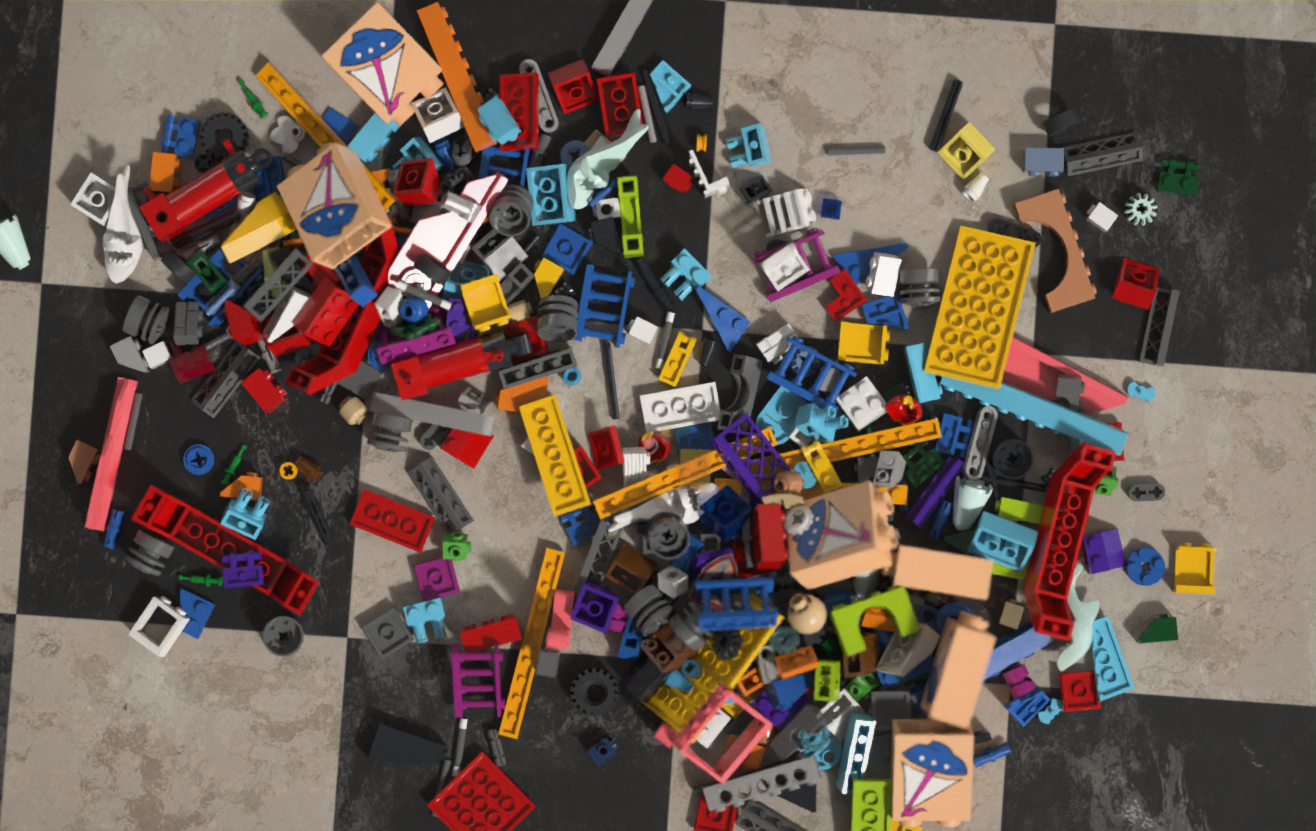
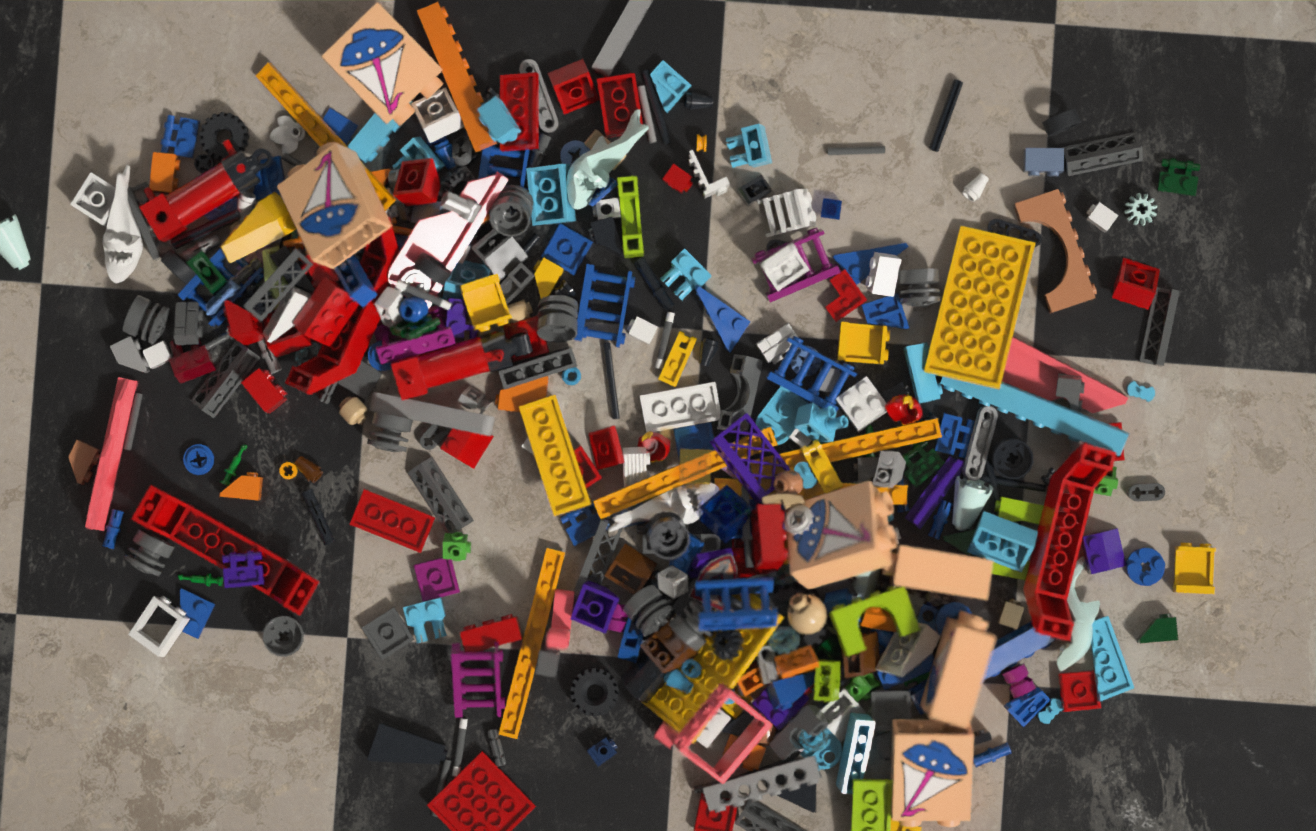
(243, 517): medium azure brick -> none
(256, 105): green piece -> none
(966, 151): light yellow slope -> none

